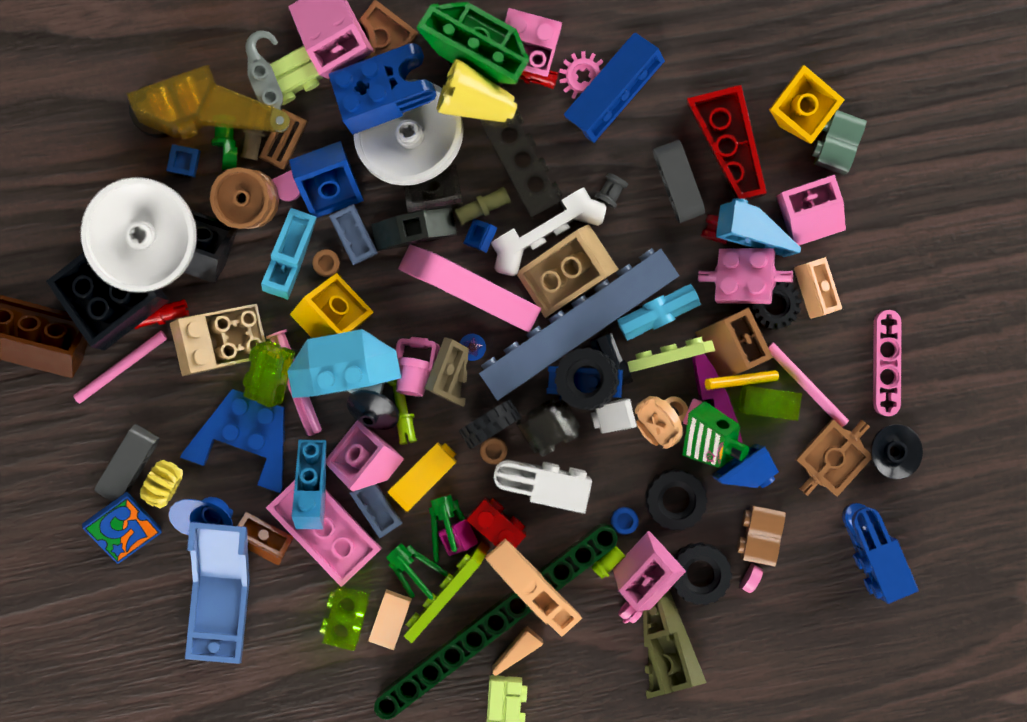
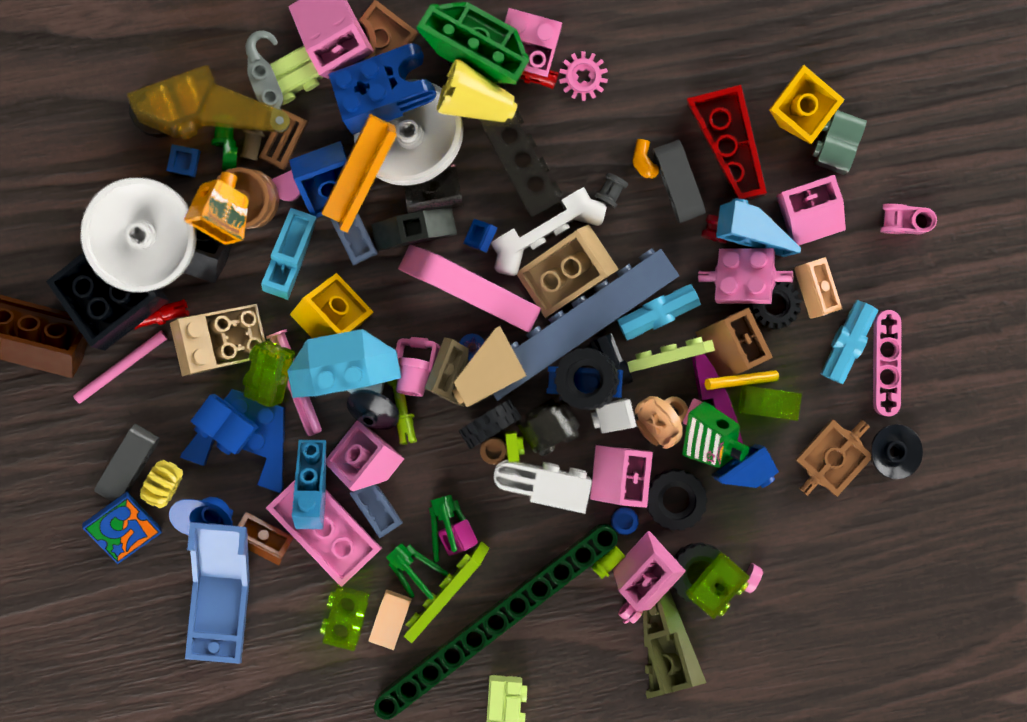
(219, 210): none -> torso
(223, 424): none -> blue brick
(326, 263): medium nougat tile -> none
(359, 171): none -> light orange fence
(423, 475): yellow slope -> none
(482, 206): olive pin -> none
(488, 370): none -> tan slope
(495, 524): red brick -> none
(514, 446): none -> lime plate
(522, 646): light nougat slope -> none
(532, 587): light nougat slope -> none
(615, 86): blue panel -> none
(621, 476): none -> bright pink slope
(642, 162): none -> light orange arm
(721, 571): none -> clear neon green brick
(762, 535): medium nougat brick -> none
(807, 385): bright pink bar -> none
(849, 341): none -> medium azure piece
(878, 554): blue brick -> none
(902, 219): none -> bright pink piece

